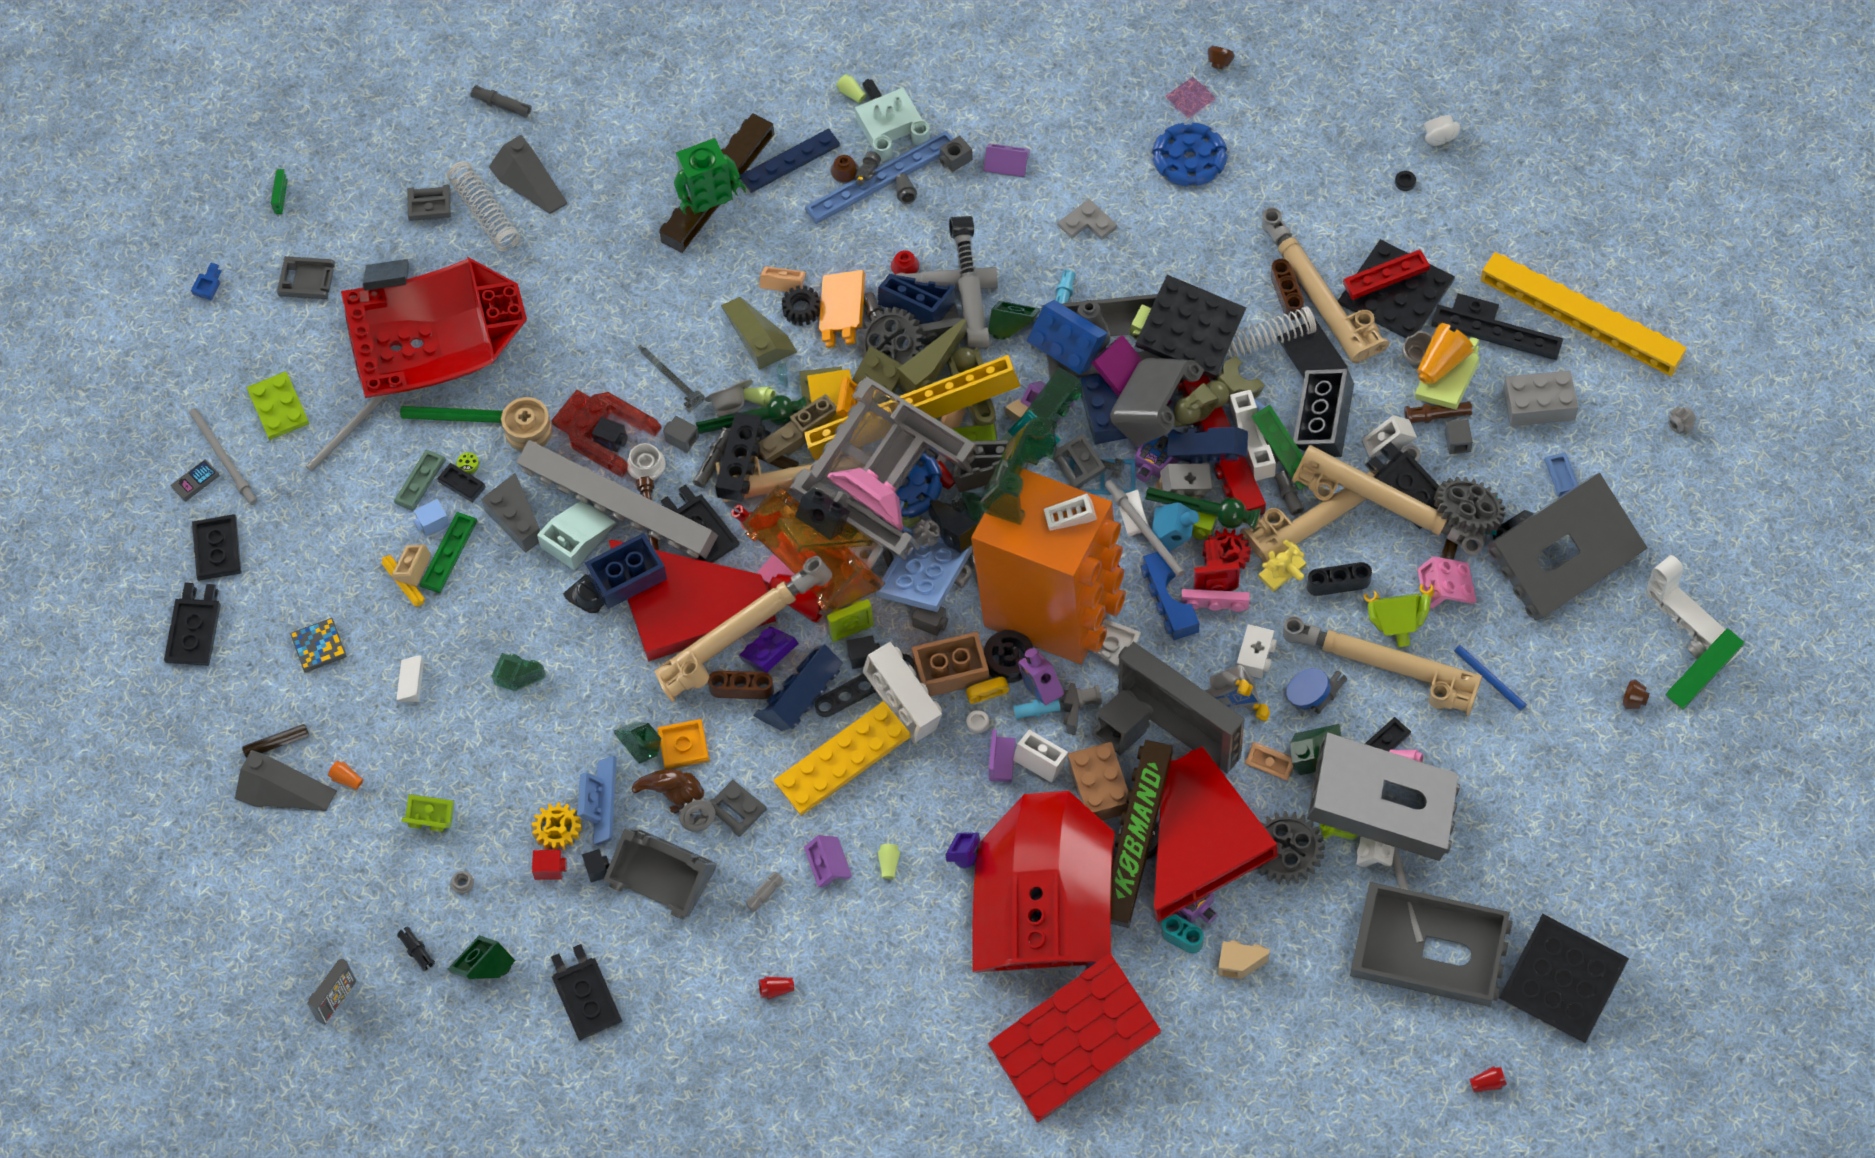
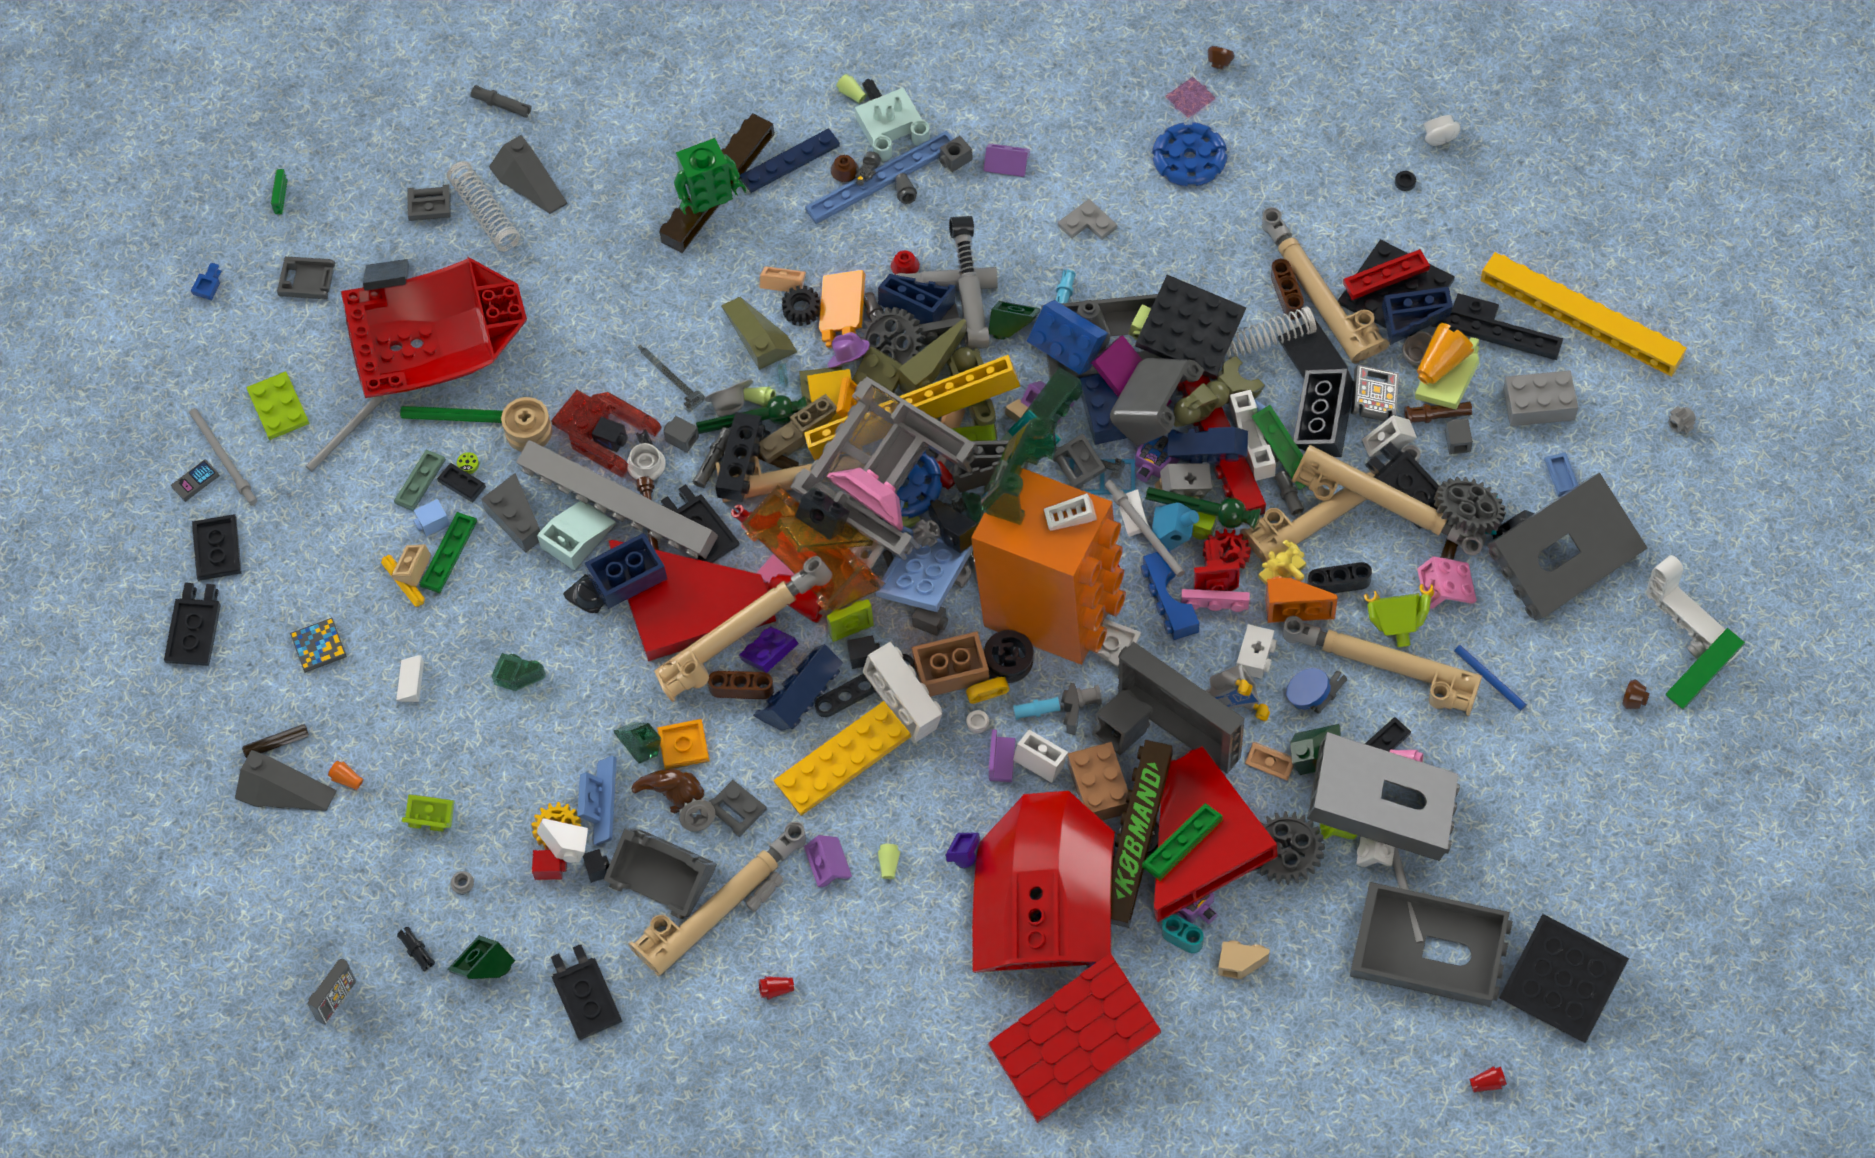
(563, 839): none -> white slope
(644, 437): none -> black bush
(664, 948): none -> tan piece
(847, 349): none -> medium lavender piece
(1033, 669): medium lavender torso -> none
(1182, 841): none -> green tile
(1294, 598): none -> orange slope
(1374, 396): none -> container
(1415, 311): none -> dark blue wedge

